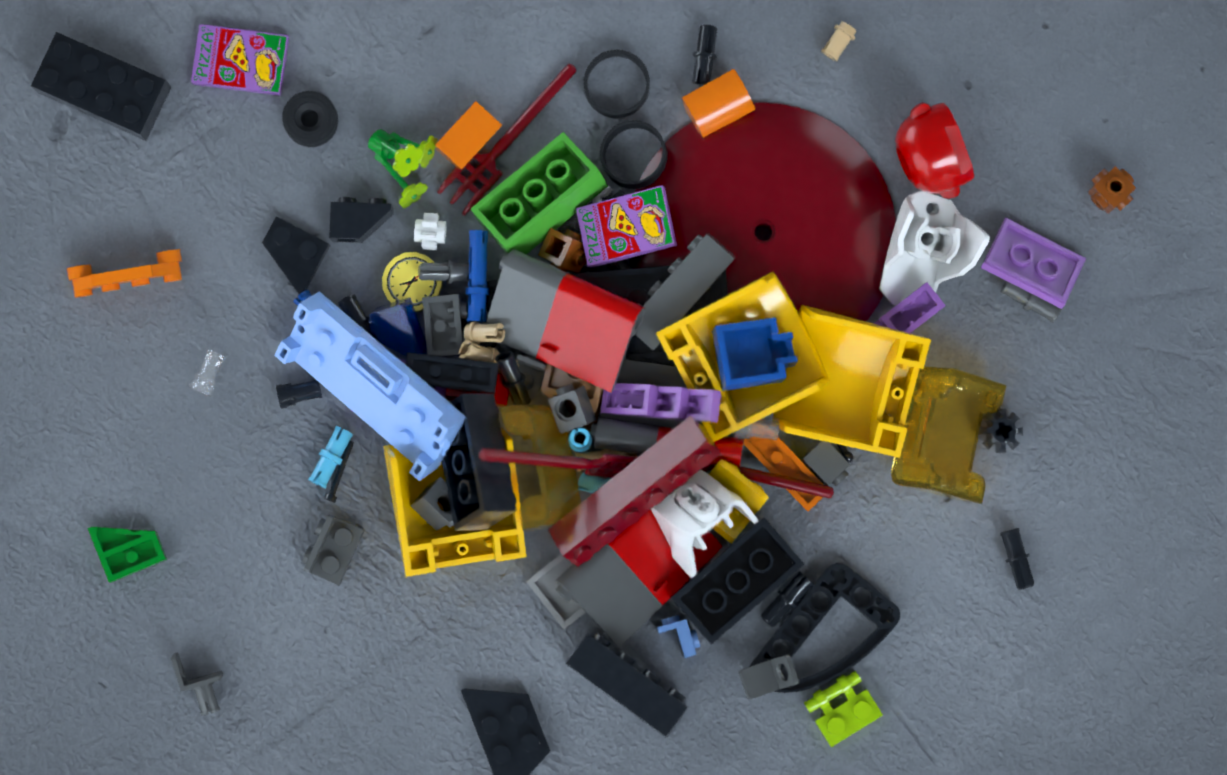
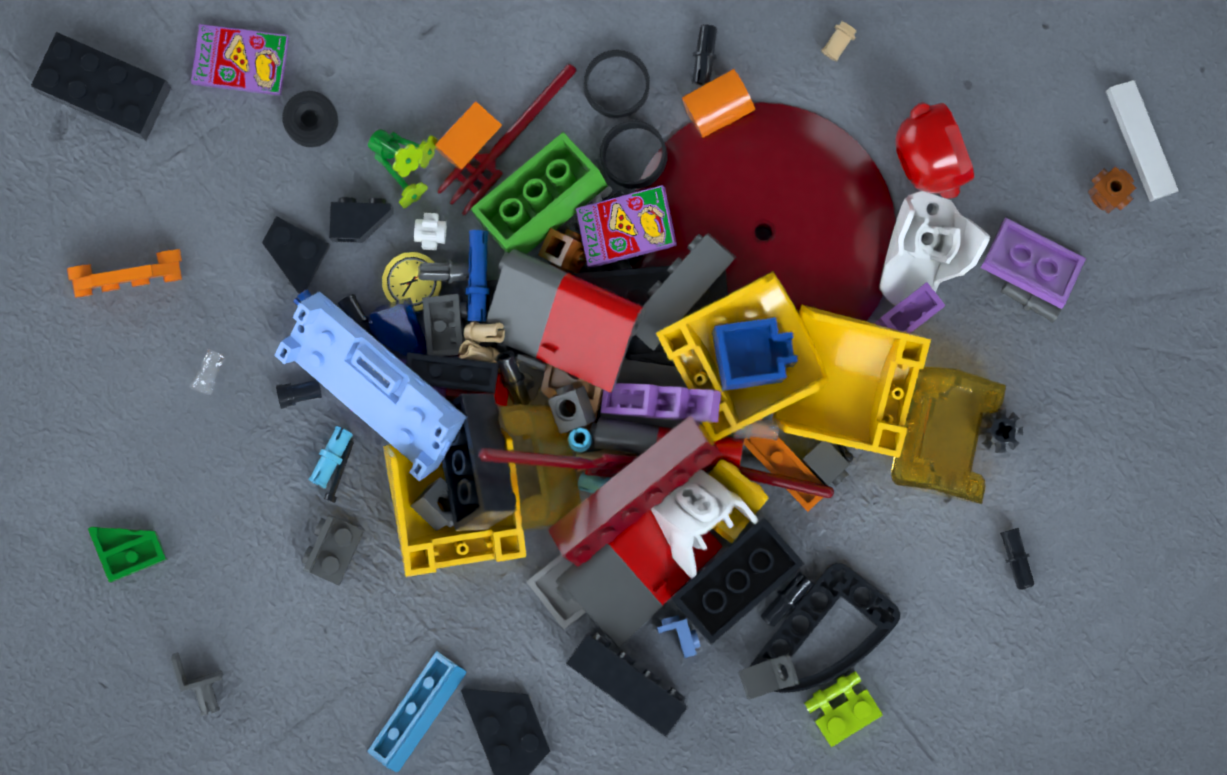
(416, 712): none -> dark azure slope
(1141, 140): none -> white slope

